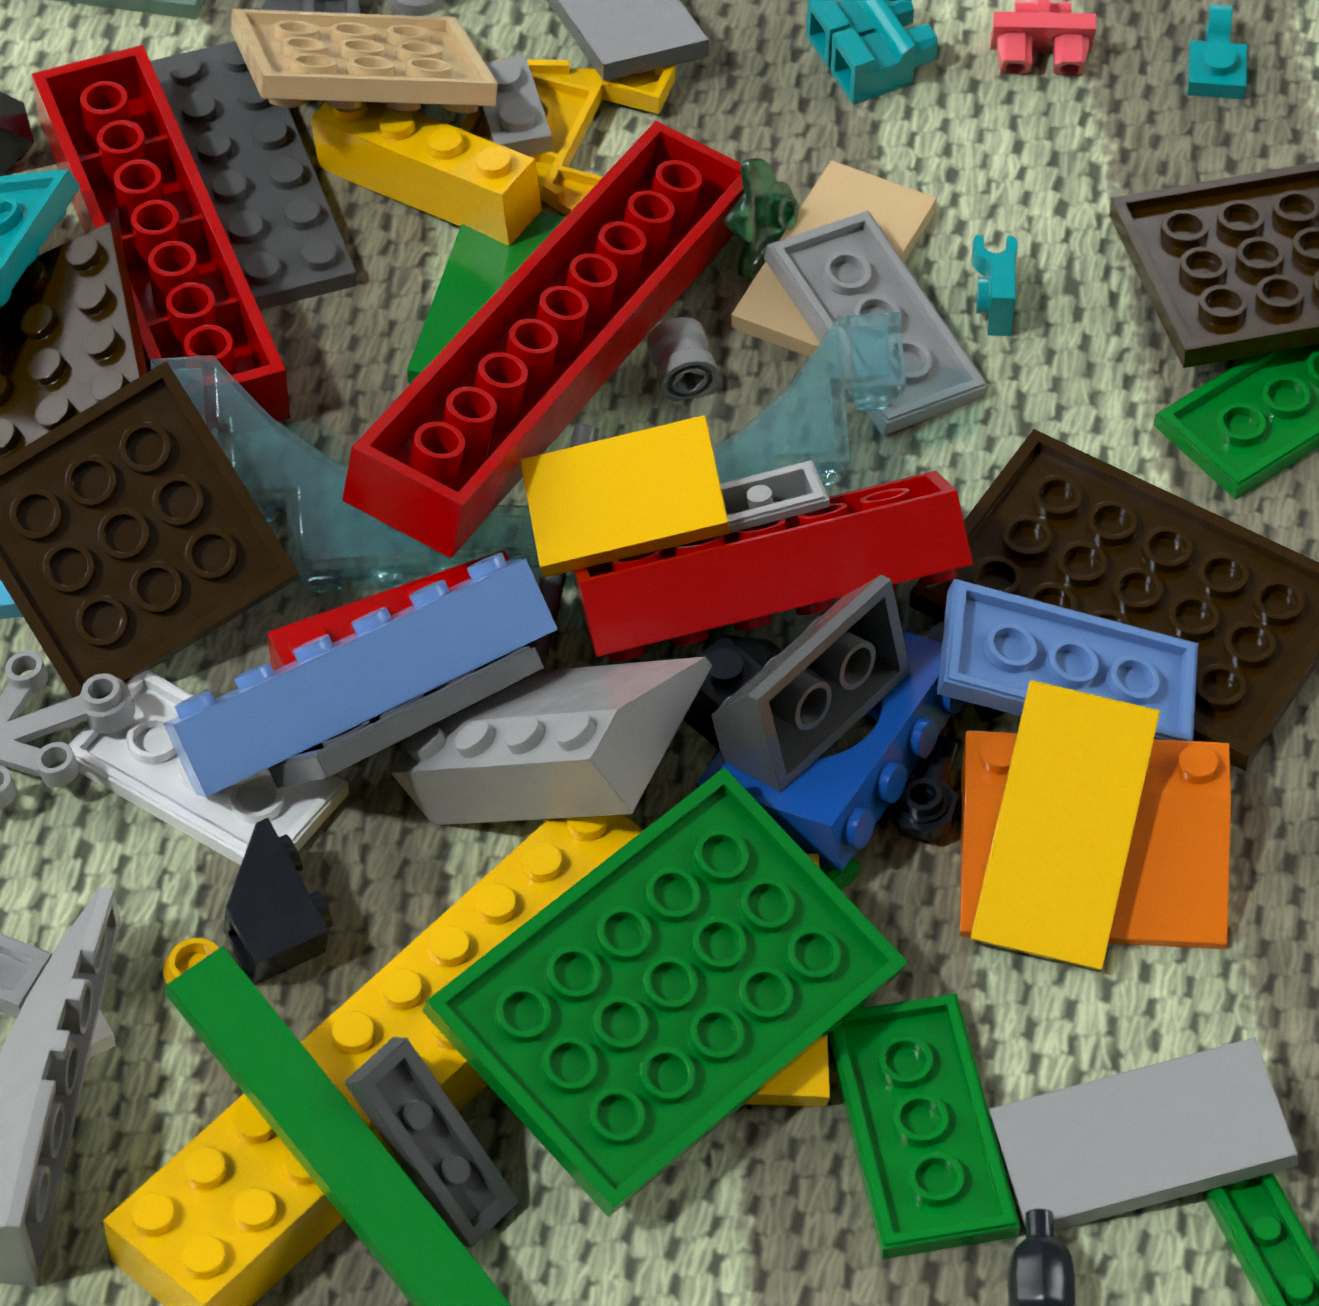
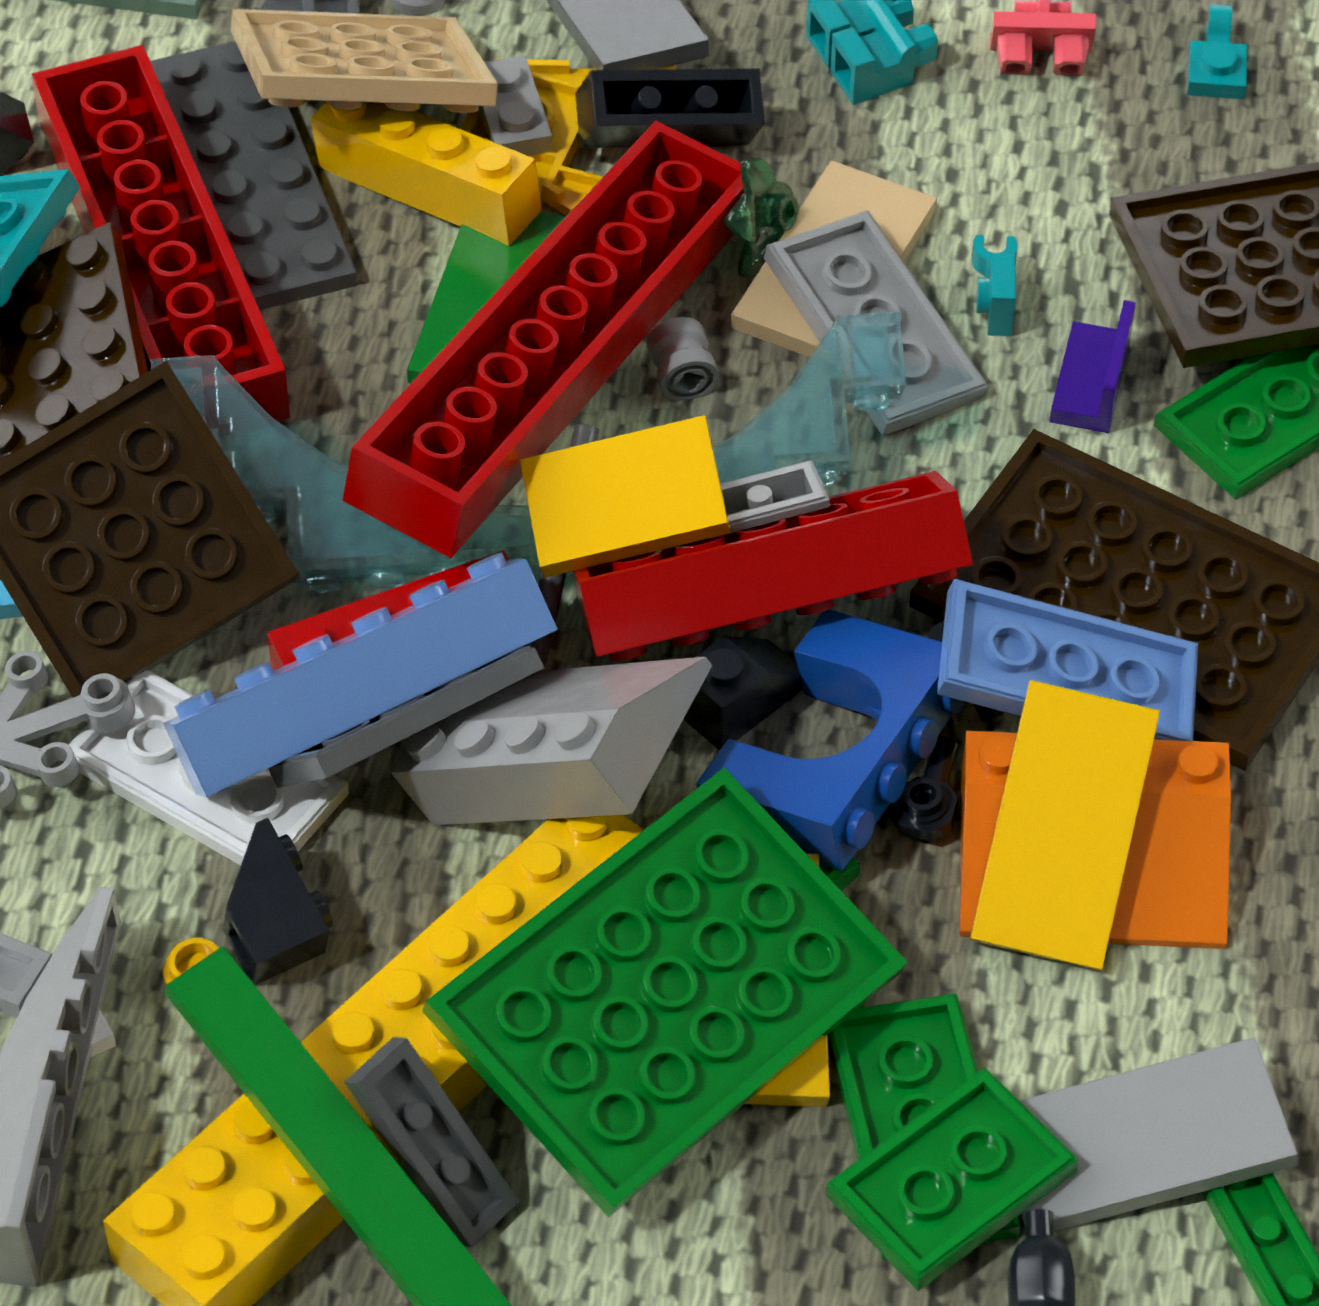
(703, 104): none -> black brick
(815, 687): dark grey slope -> none
(951, 1178): none -> green tile
(1092, 373): none -> dark purple panel

